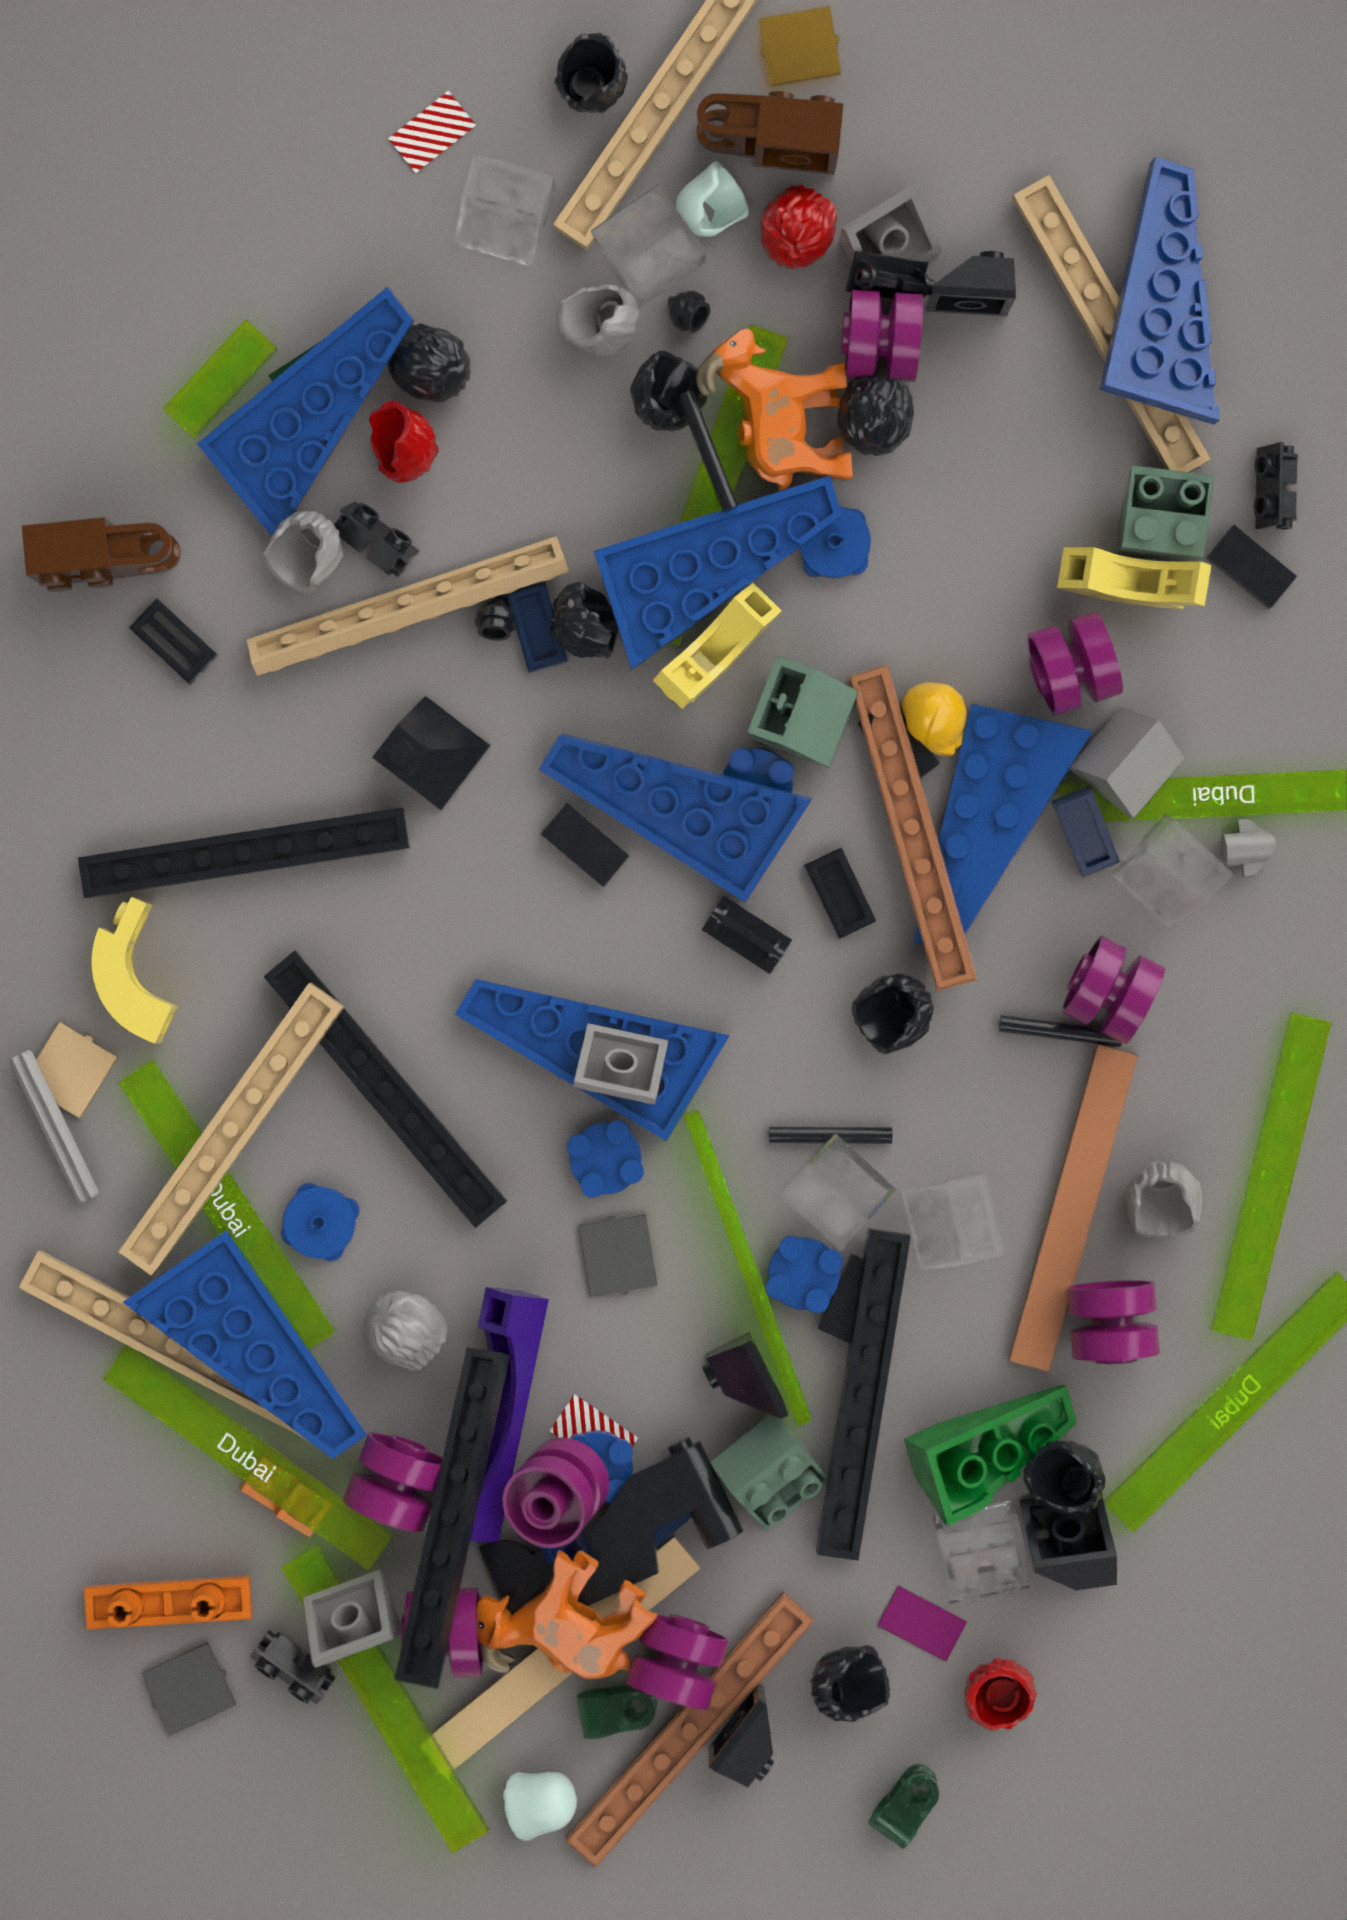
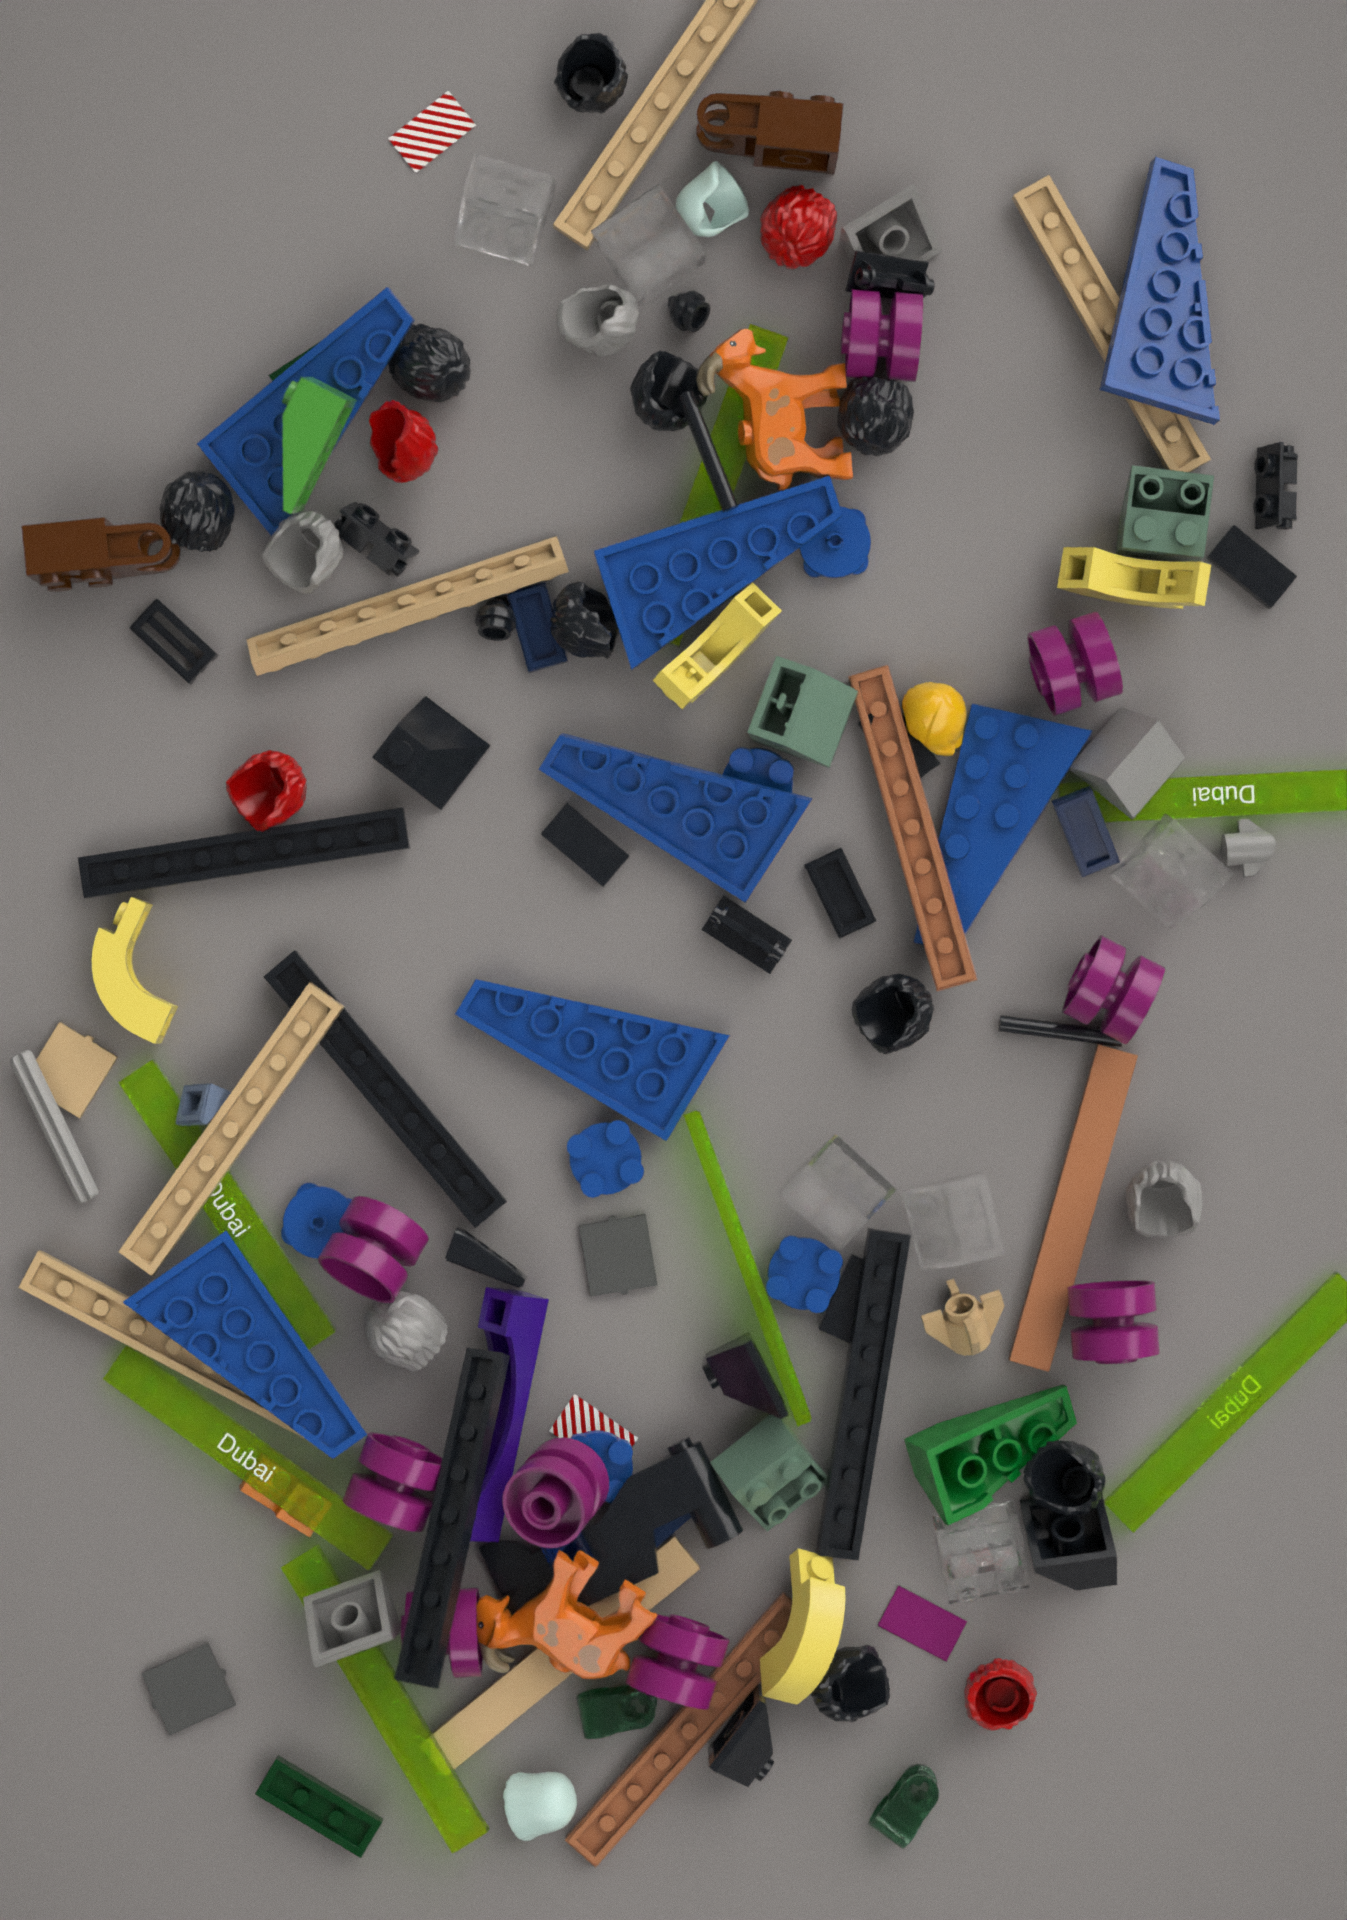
(168, 1602): orange plate -> none
(197, 511): none -> black hair
(200, 1103): none -> sand blue slope
(220, 379): clear neon green plate -> none
(267, 789): none -> red hair
(302, 1678): black hinge -> none
(310, 432): none -> bright green slope
(319, 1806): none -> dark green plate
(373, 1249): none -> magenta wheel
(474, 1255): none -> black slope
(620, 1064): light grey slope -> none
(800, 46): clear yellow piece -> none
(812, 1633): none -> light yellow arch
(849, 1135): black bar -> none
(965, 1322): none -> tan brick
(976, 287): black slope -> none
(1271, 1176): clear neon green tile -> none

